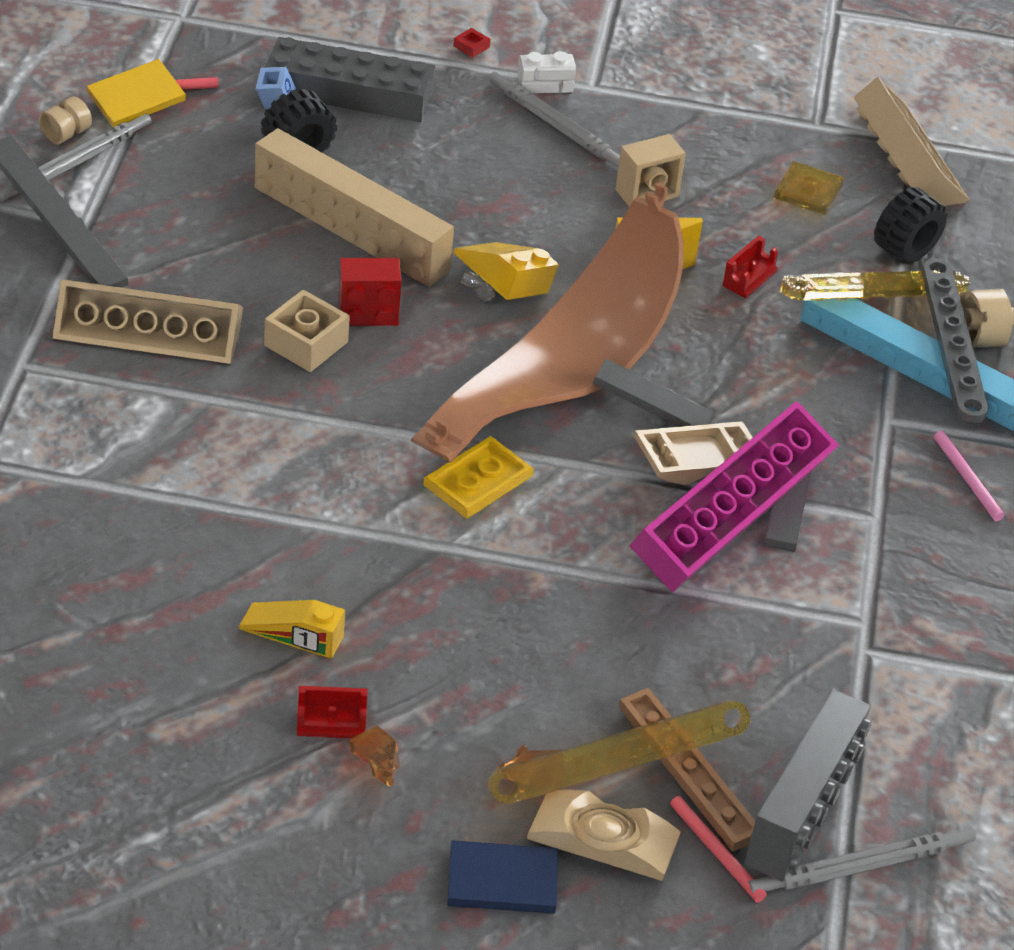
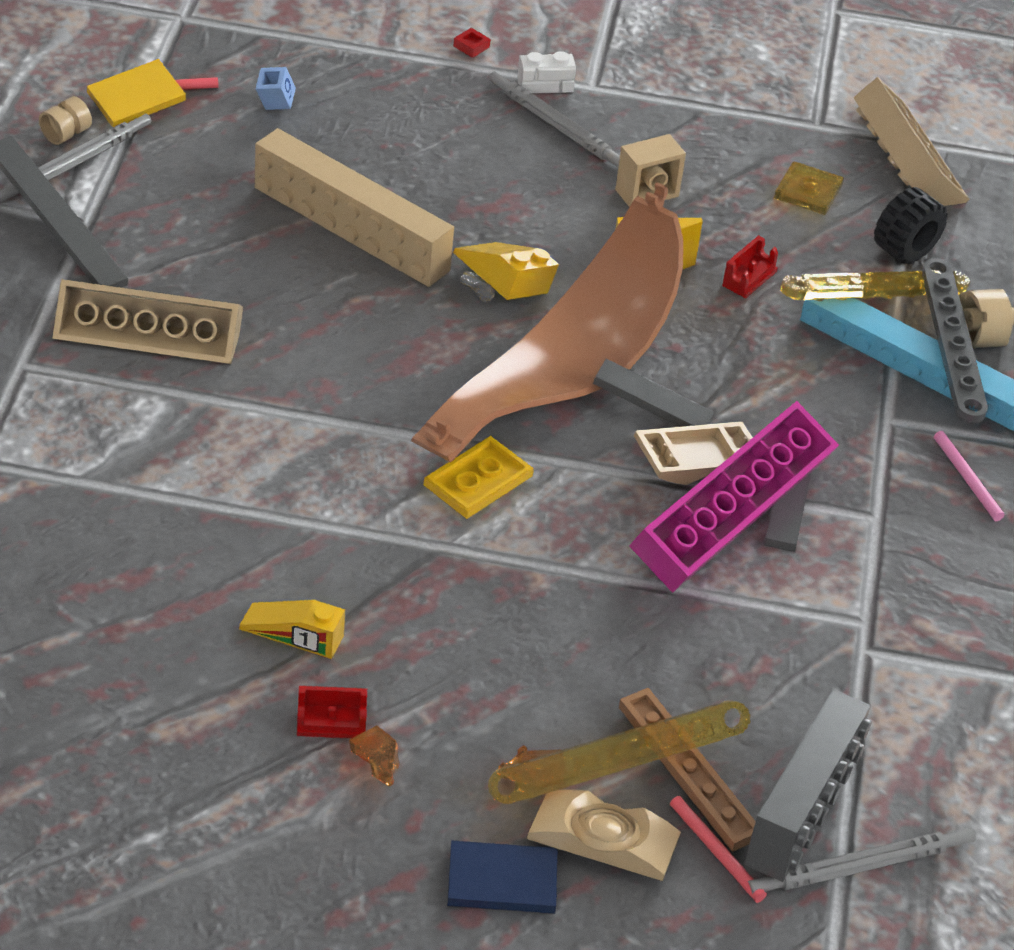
(303, 117): black tyre -> none
(306, 330): tan brick -> none
(357, 78): dark grey brick -> none
(370, 291): red brick -> none

